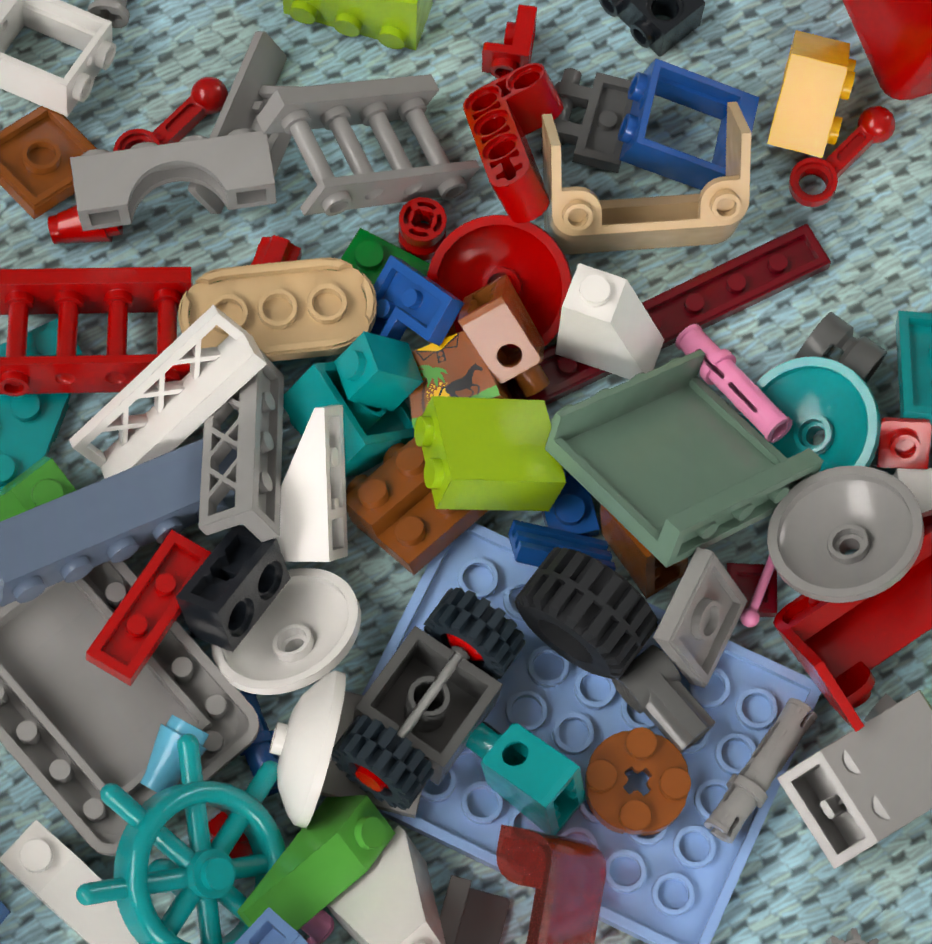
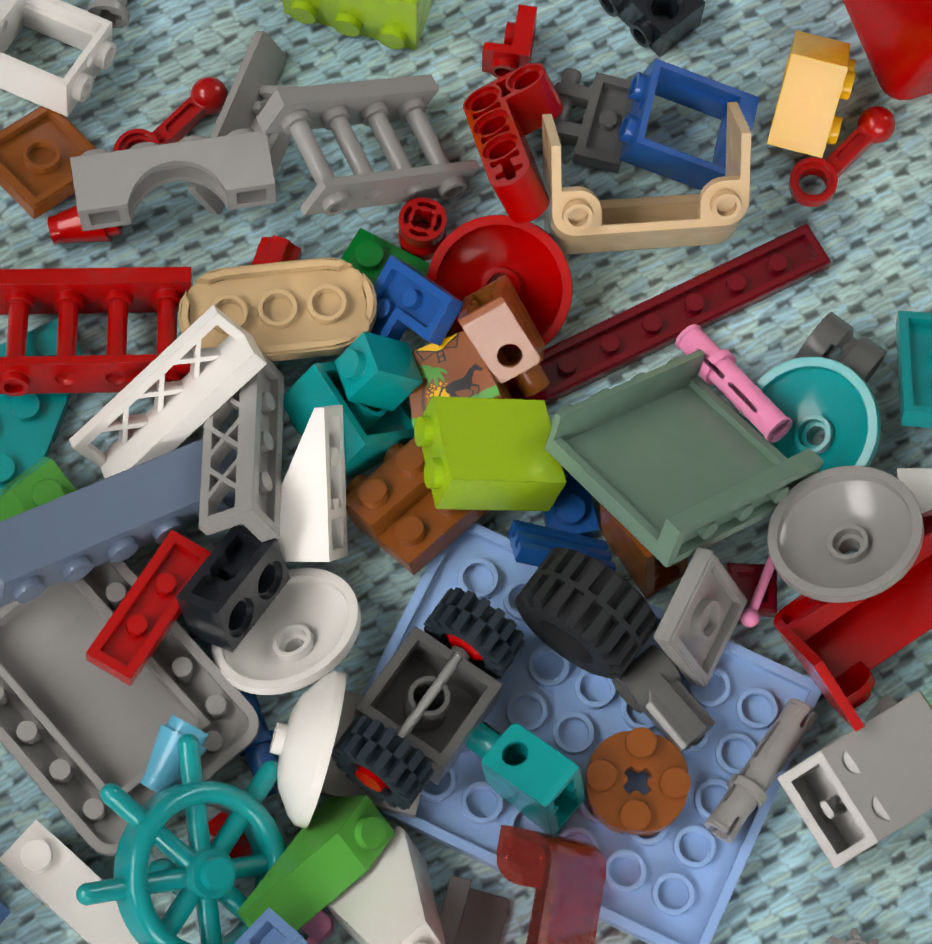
(607, 325): white slope -> none
(904, 443): bracket -> none

